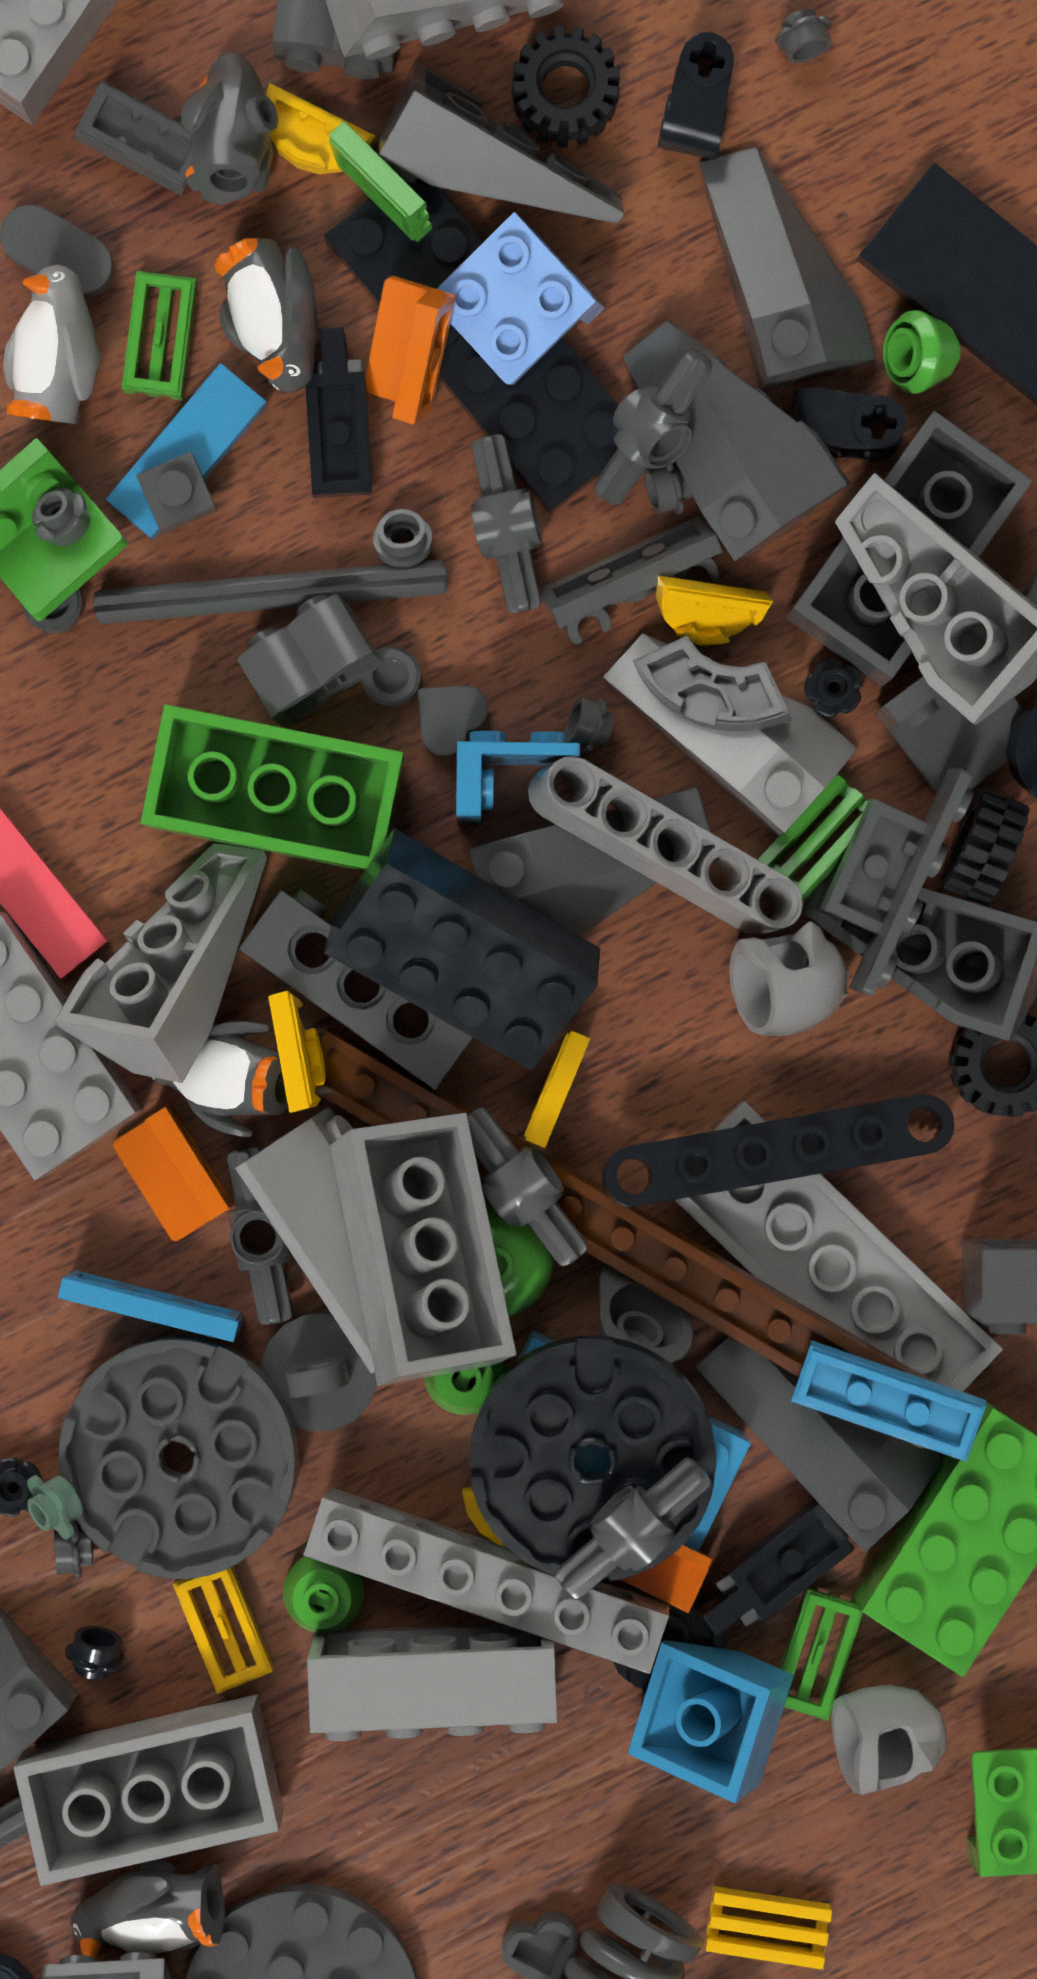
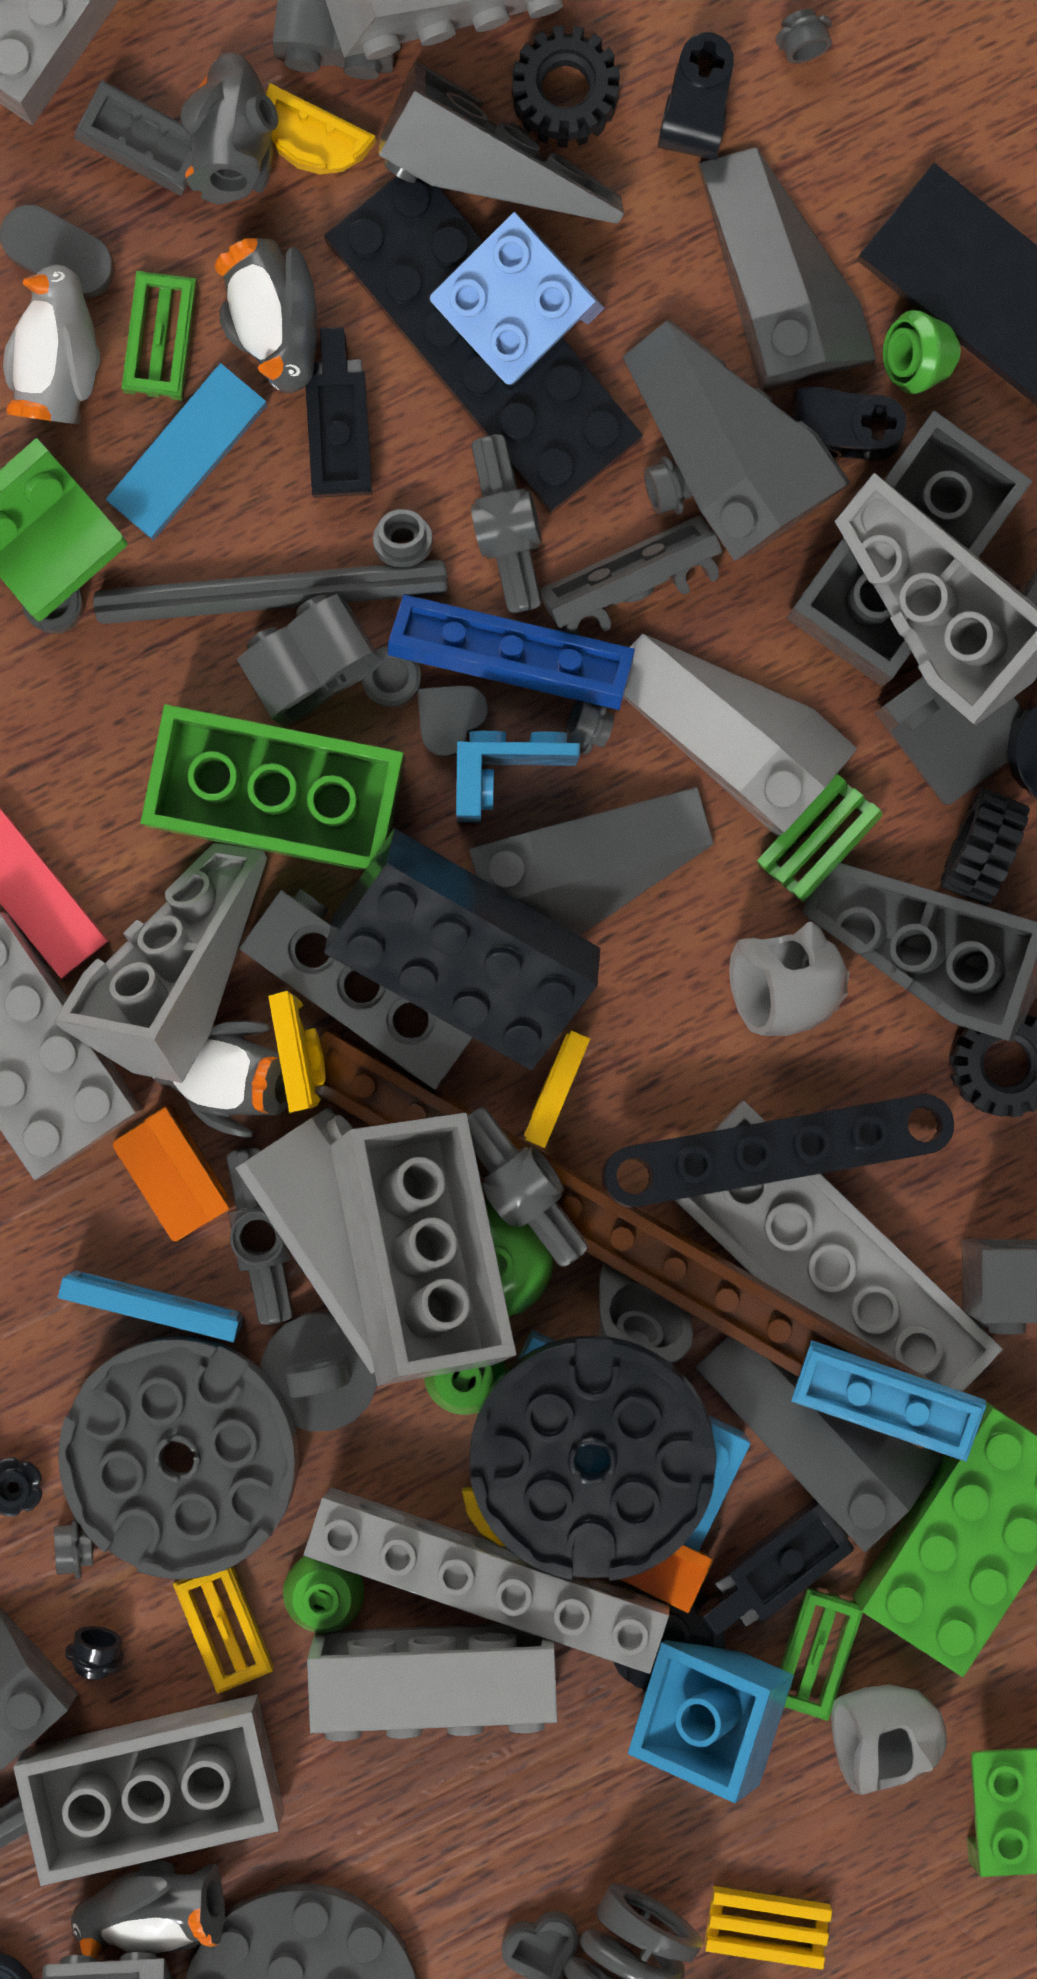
(54, 1505): sand green plate -> none
(61, 517): dark grey plate -> none
(176, 492): dark grey plate -> none
(379, 182): bright green tile -> none
(409, 346): orange panel -> none
(511, 652): none -> blue plate
(632, 1528): dark grey axle -> none
(638, 848): light grey beam -> none
(653, 426): dark grey axle -> none
(708, 610): yellow tile -> none
(712, 692): tile -> none
(829, 703): black plate -> none
(887, 870): dark grey bracket -> none

